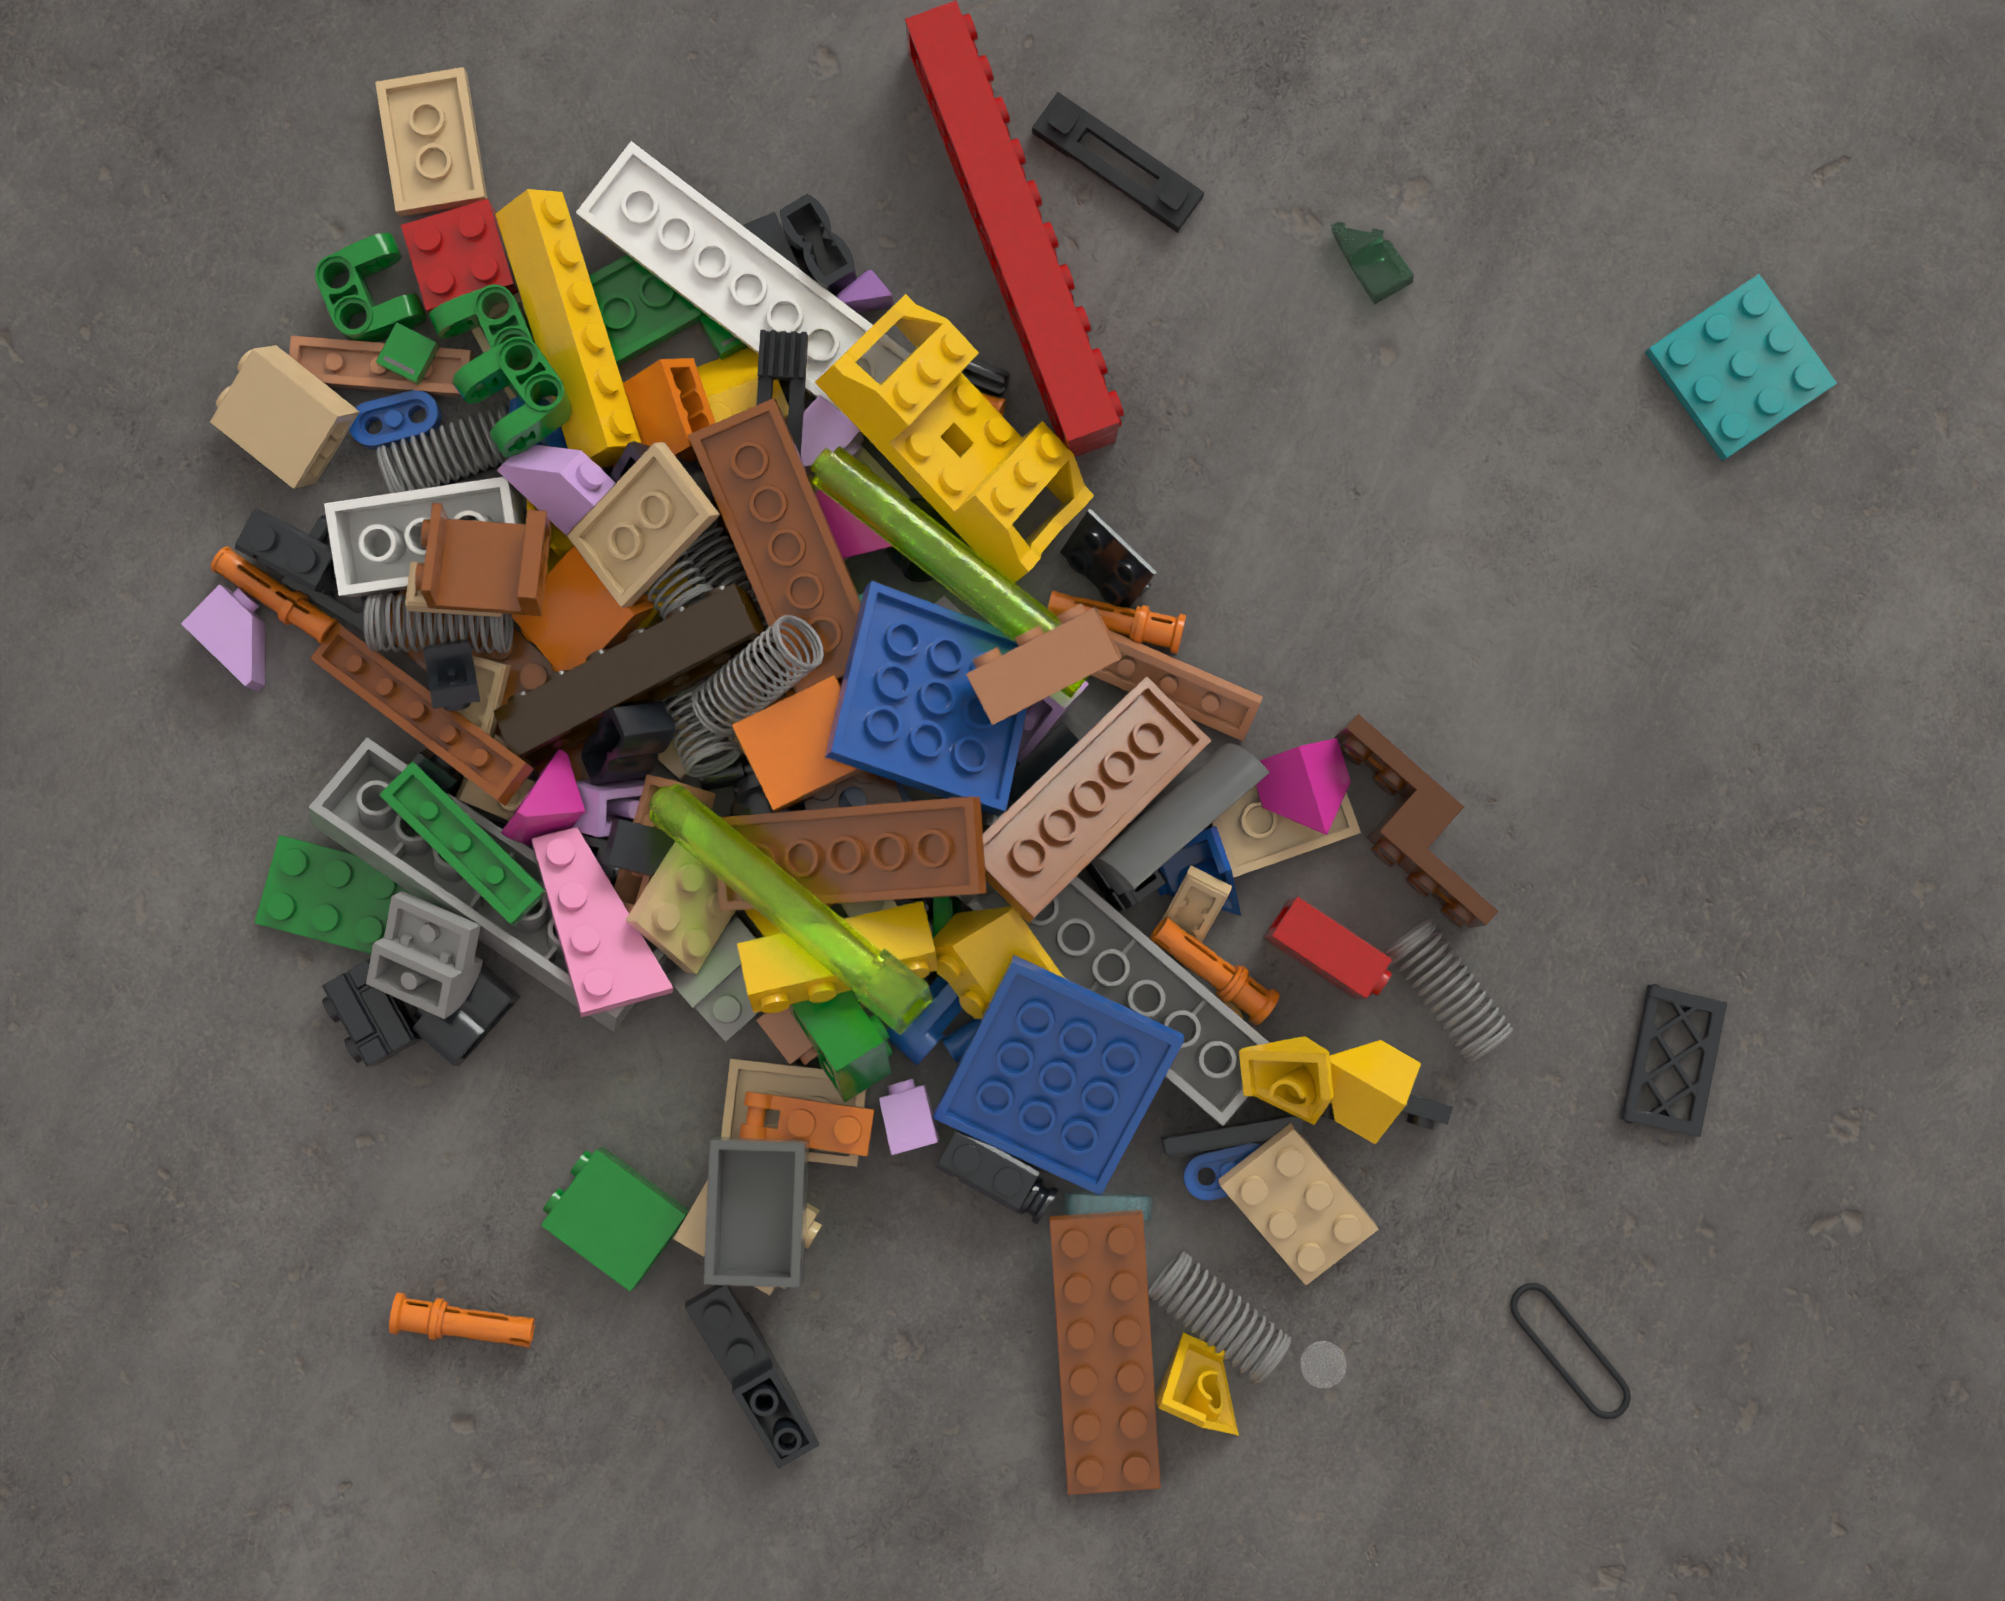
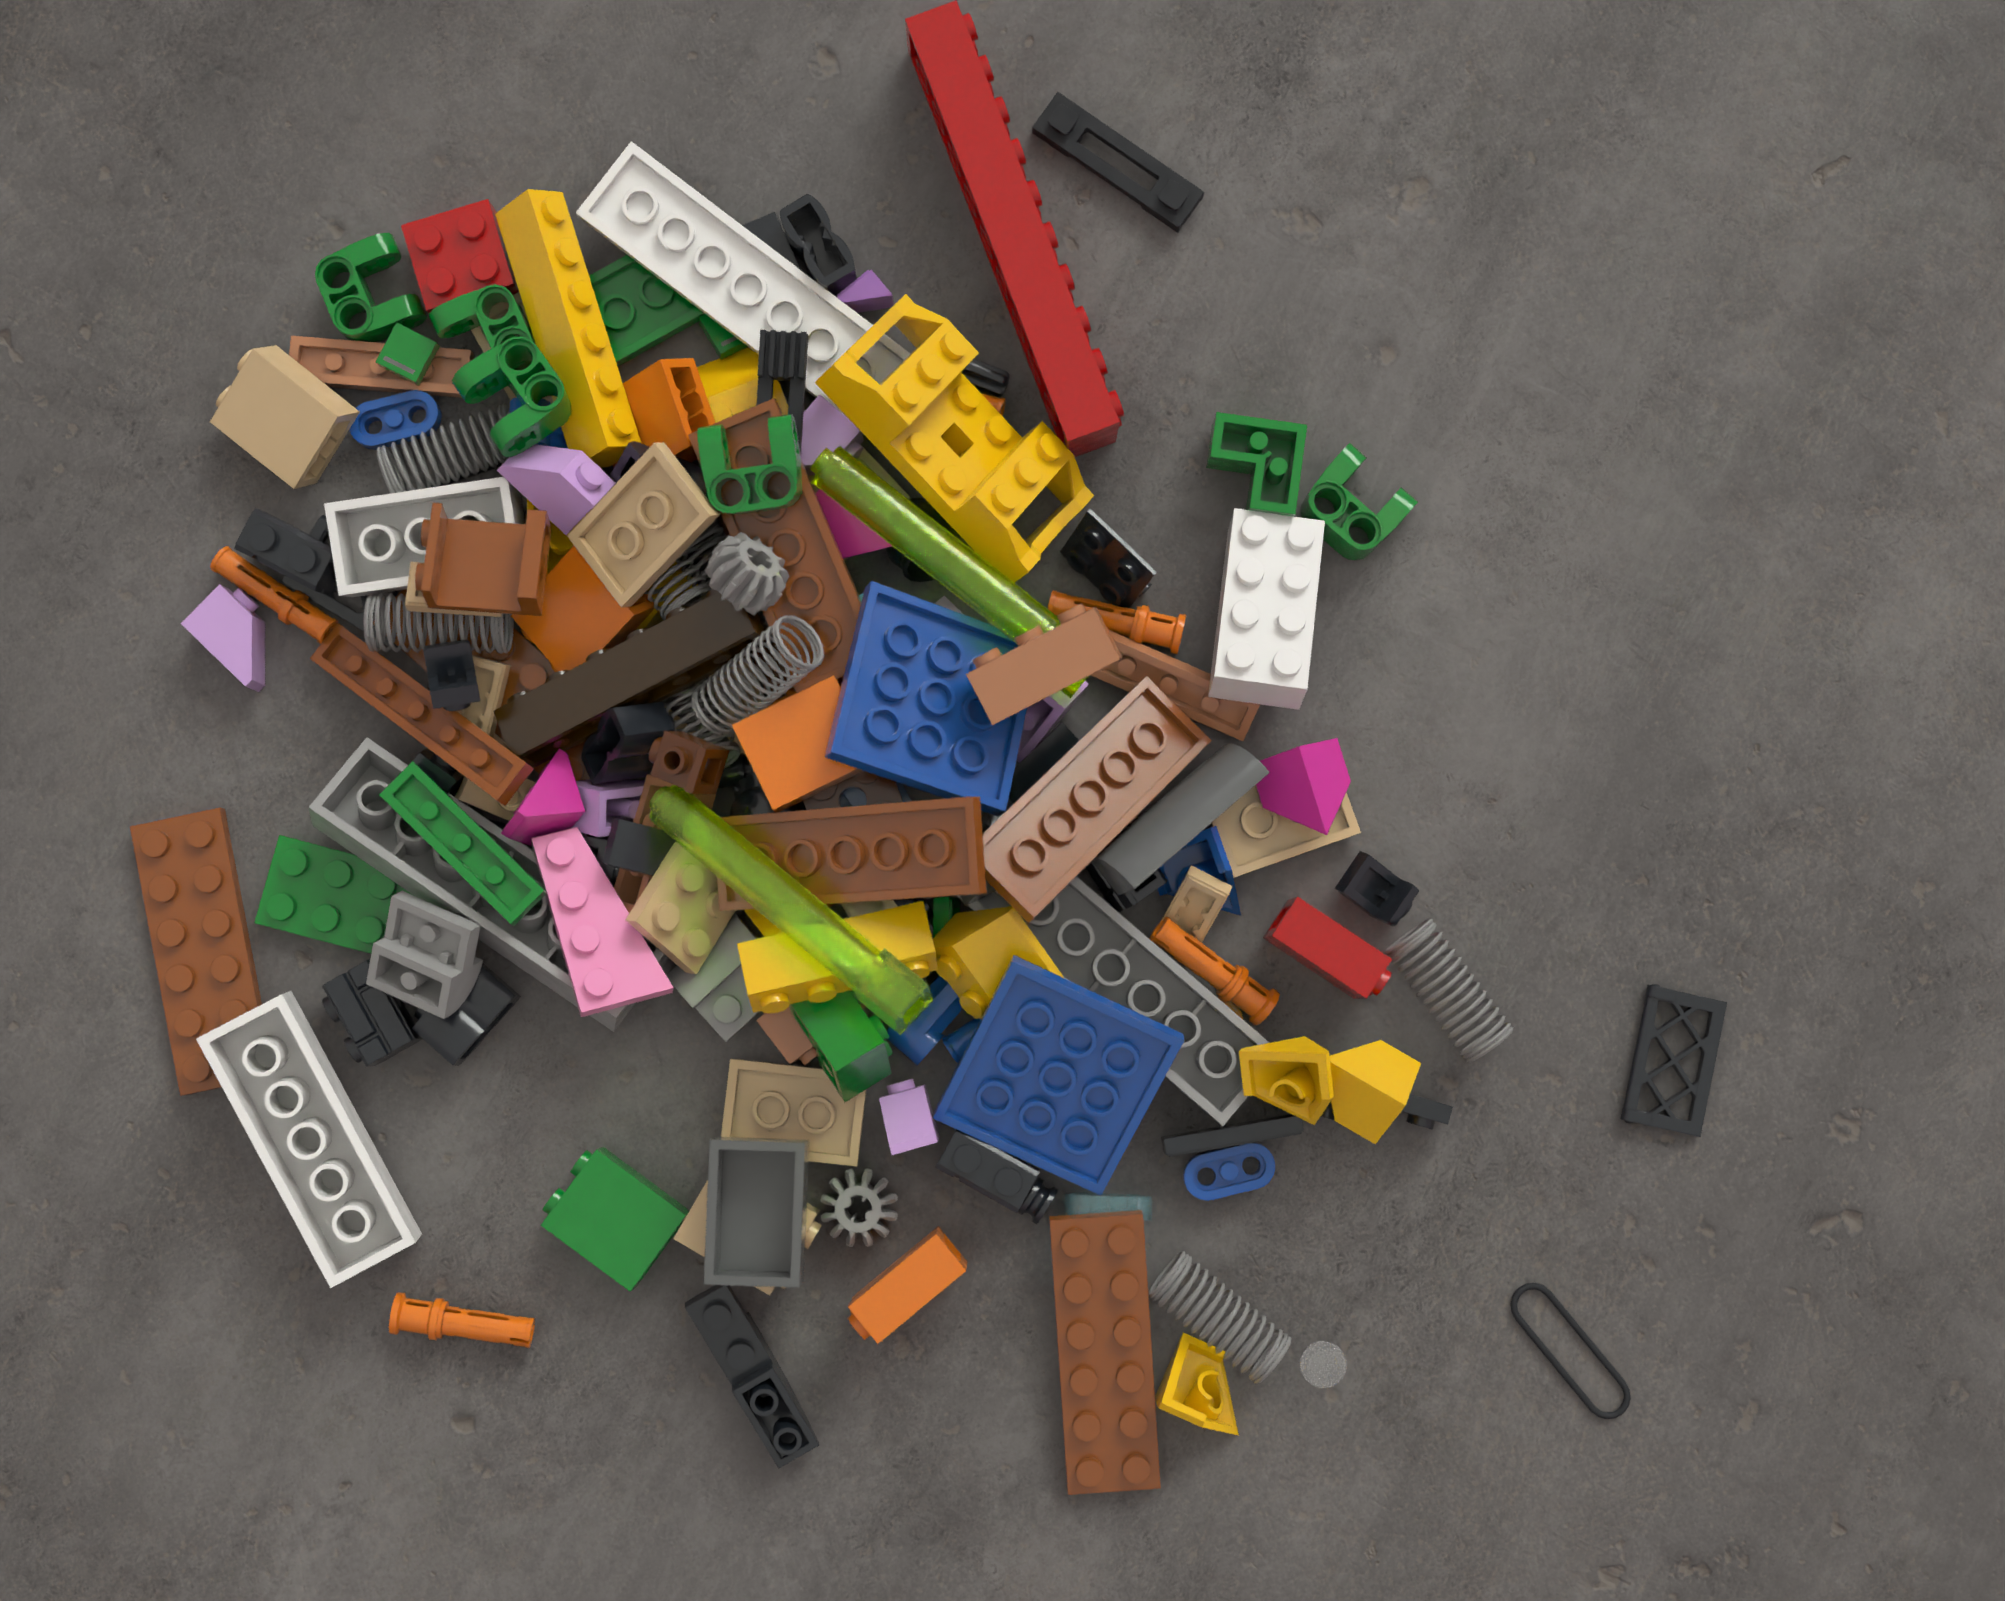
(195, 933): none -> dark orange plate
(310, 1138): none -> white brick
(431, 141): tan plate -> none
(688, 762): none -> reddish brown brick
(747, 573): none -> light grey gear
(754, 480): none -> green piece
(822, 1123): orange plate -> none
(872, 1214): none -> light grey gear
(906, 1286): none -> orange brick
(1267, 451): none -> green brick
(1267, 609): none -> white brick
(1298, 1204): tan plate -> none
(1352, 512): none -> green piece
(1373, 261): clear green slope -> none
(1377, 890): none -> black bracket
(1413, 823): reddish brown bracket -> none
(1740, 367): teal plate -> none

